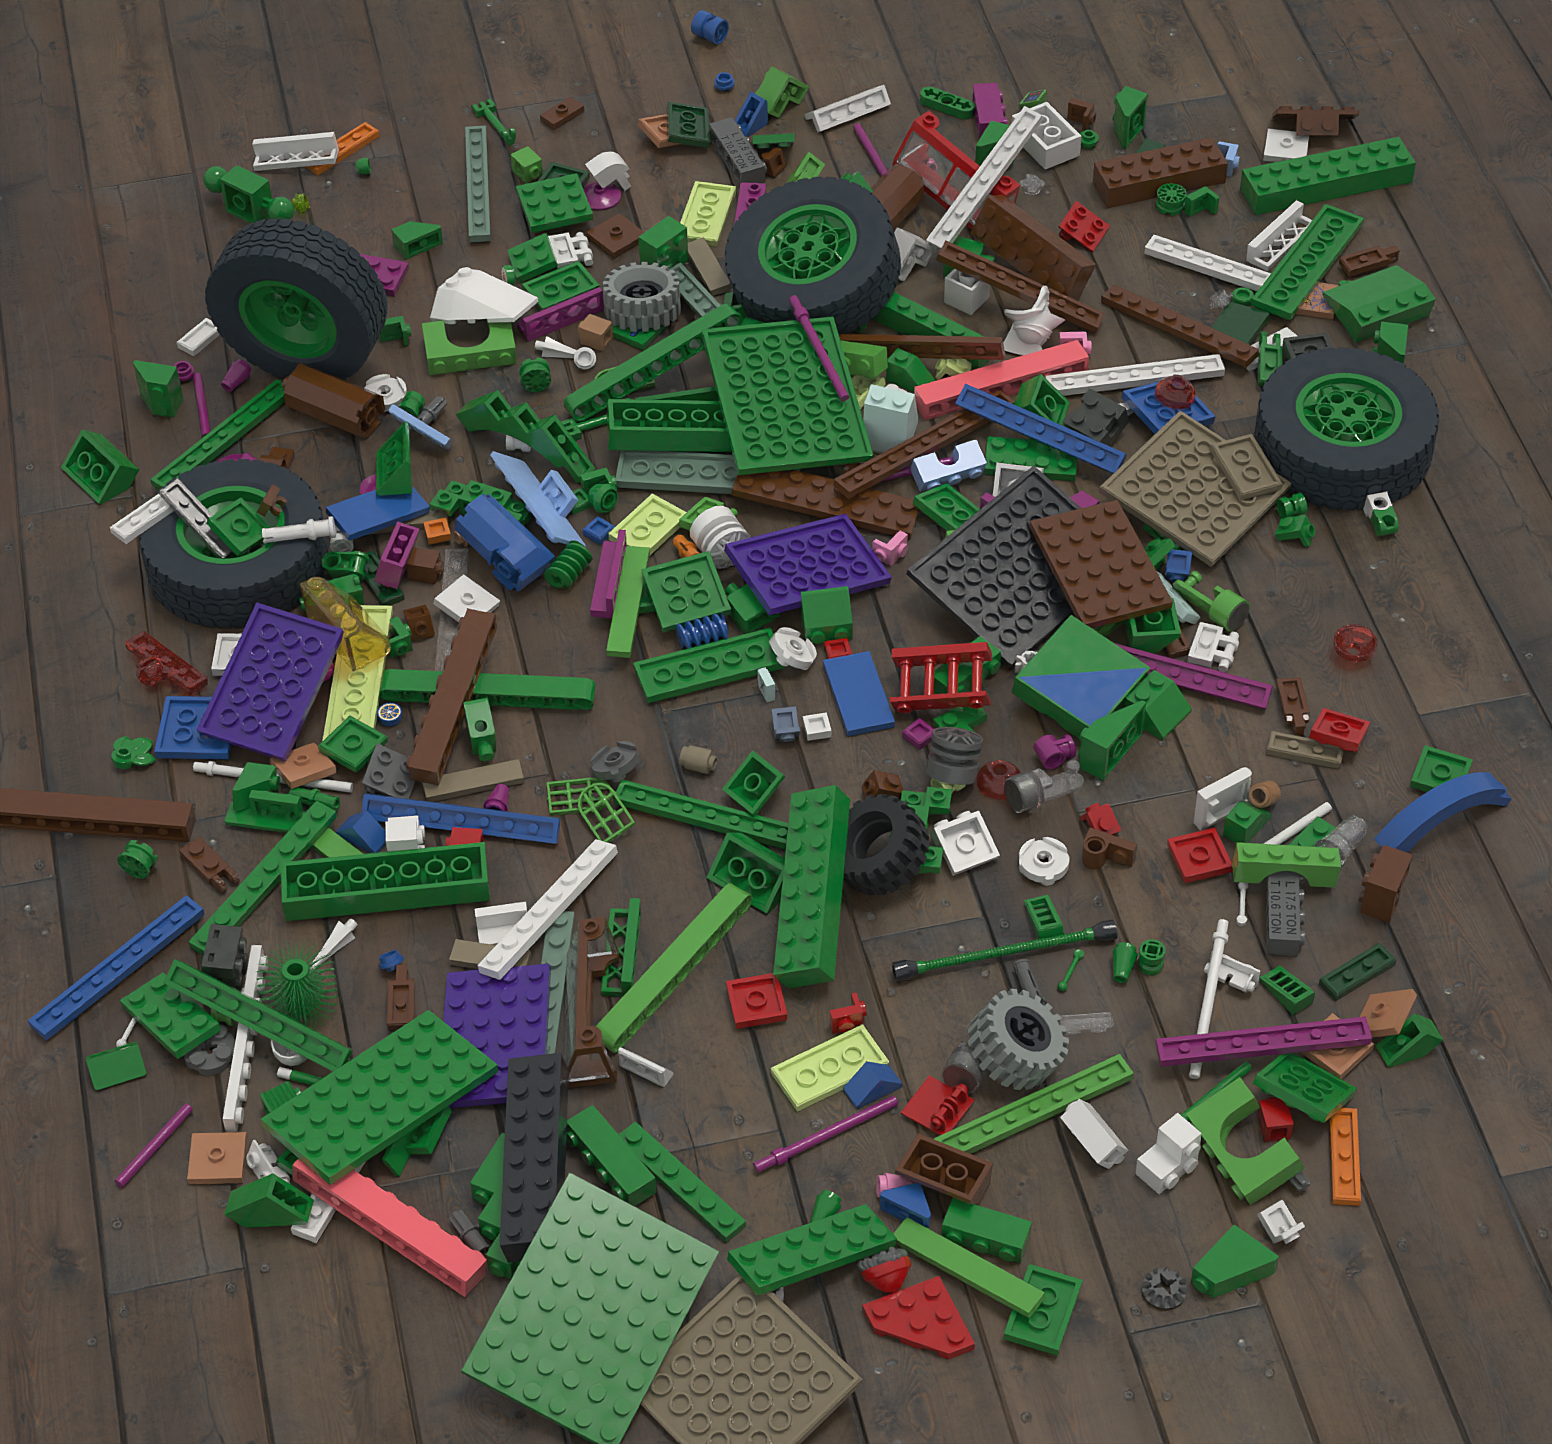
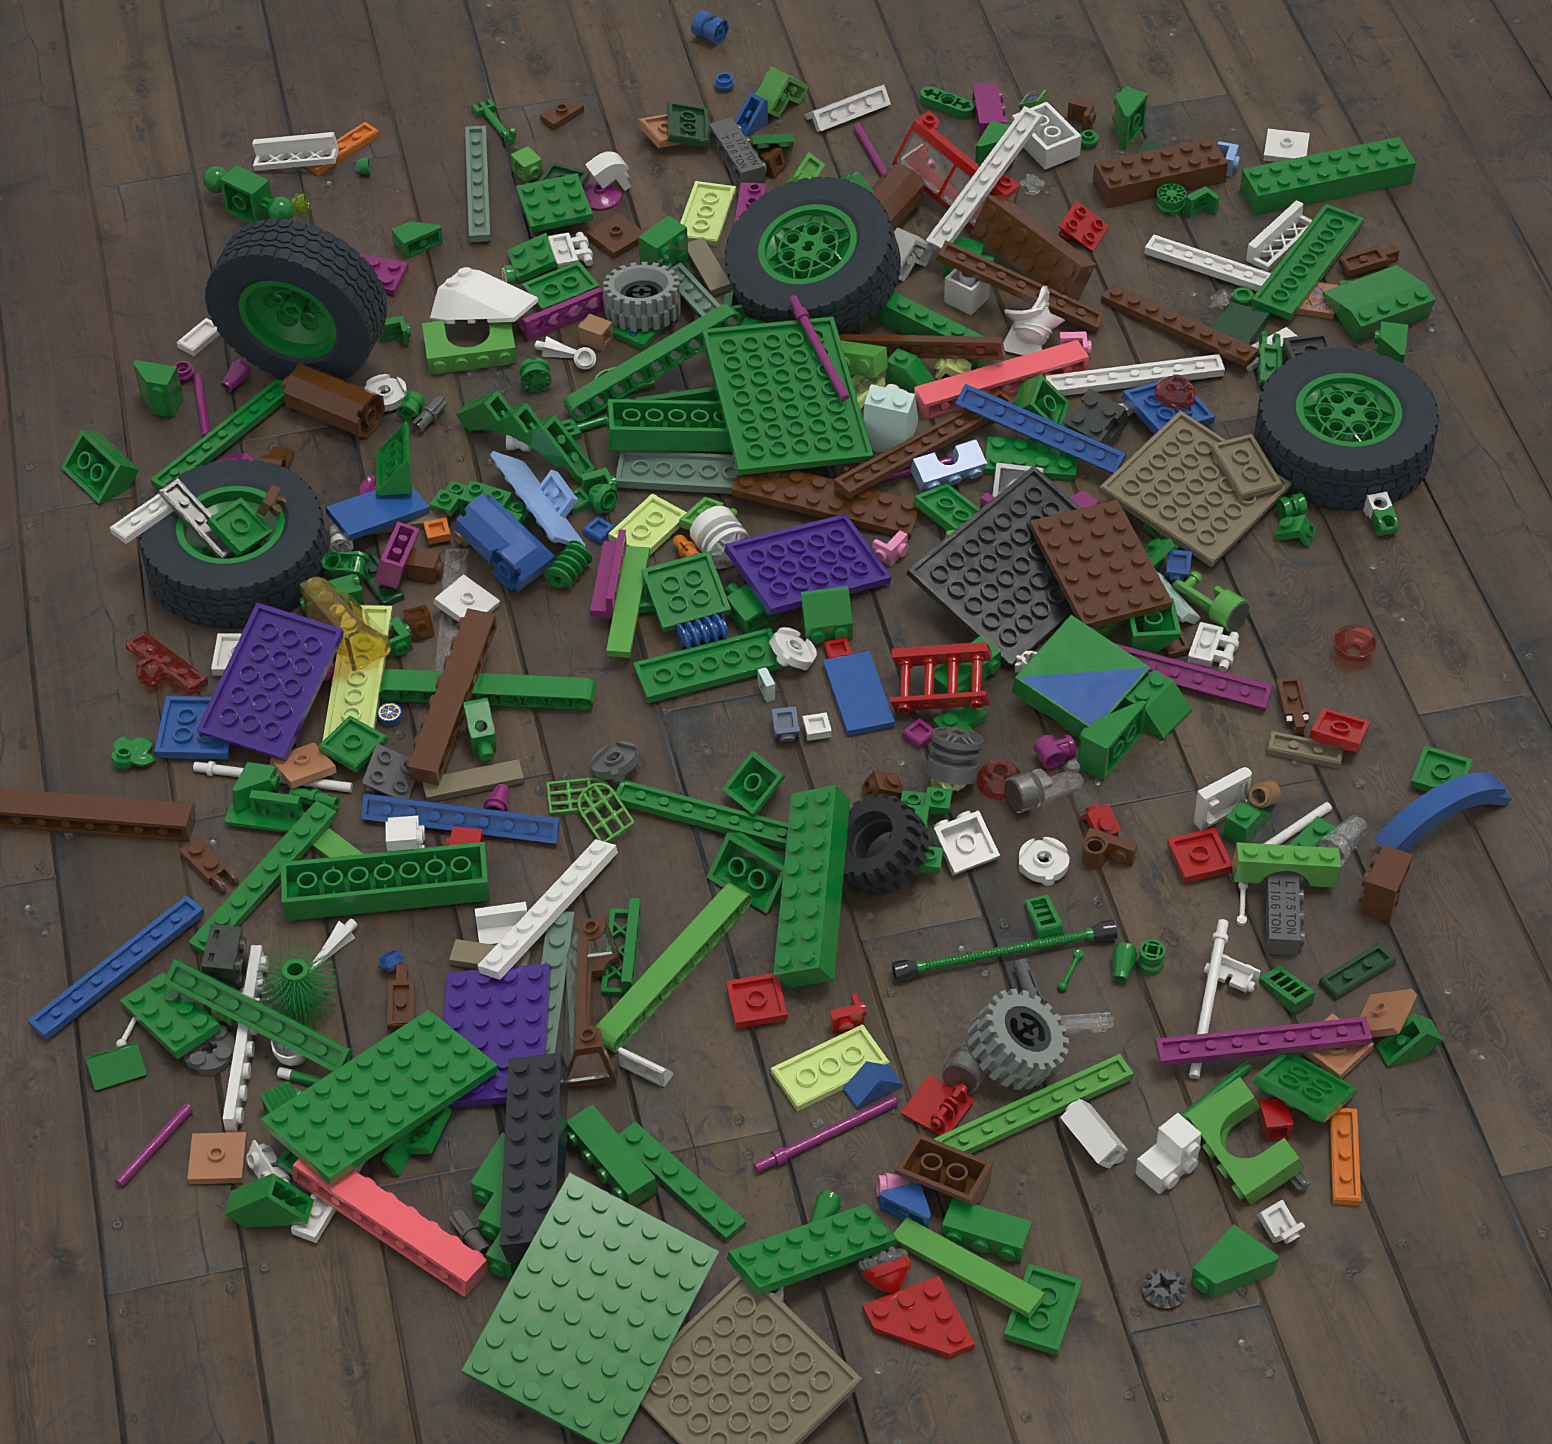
(137, 859): green wheel -> none
(310, 529): white pin -> none
(363, 832): blue slope -> none
(420, 427): light blue tile -> none
(698, 759): dark tan brick -> none
(1316, 122): reddish brown bracket -> none

